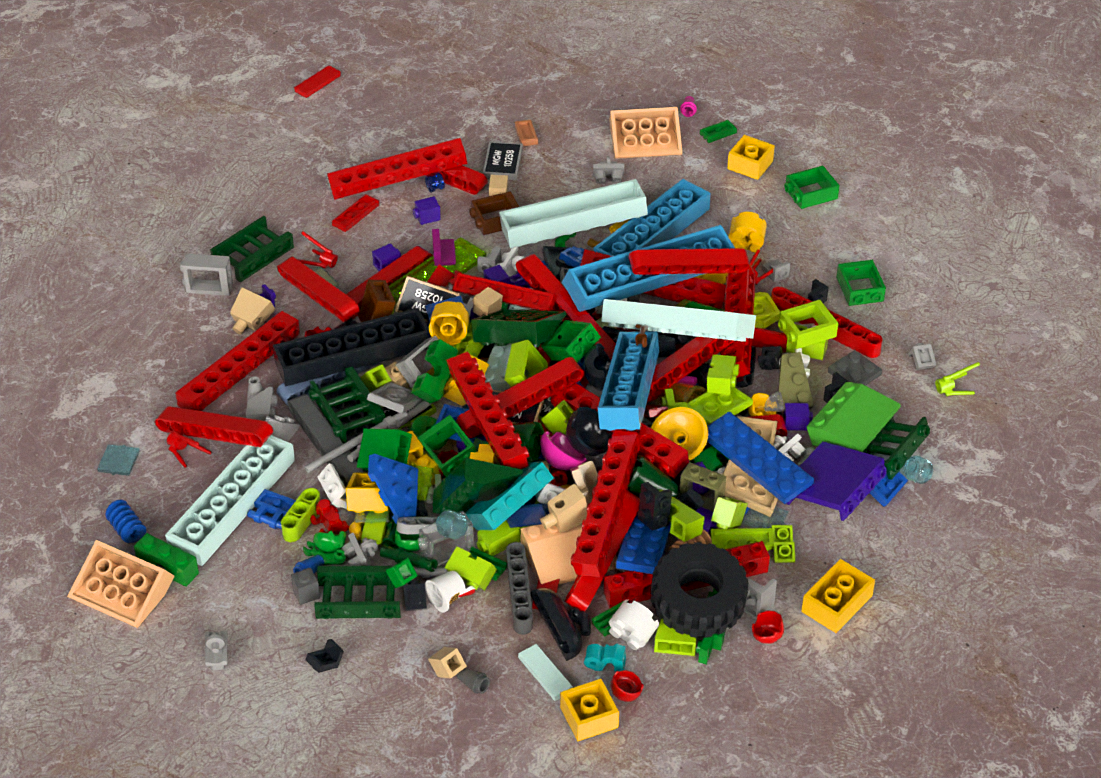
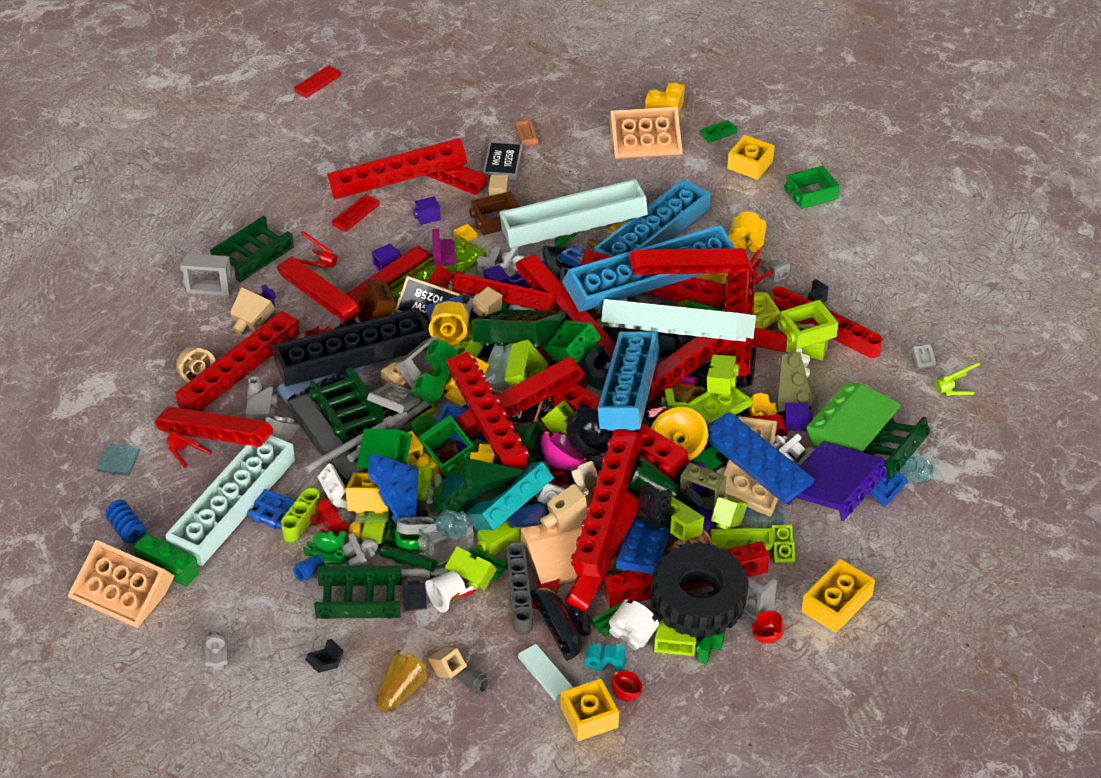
(193, 362): none -> tan cylinder
(305, 586): dark grey brick -> none
(375, 378): lime brick -> none
(401, 573): green slope -> none
(401, 680): none -> clear yellow cone
(434, 182): clear blue wheel -> none
(465, 232): none -> yellow tile
(608, 169): light grey hips -> none
(641, 338): reddish brown piece -> none
(670, 98): none -> yellow brick
(688, 107): dark pink cone -> none
(770, 357): black bracket -> none
(774, 402): clear tile -> none
(831, 389): black bracket -> none
(856, 368): dark grey plate -> none
(866, 269): green window -> none

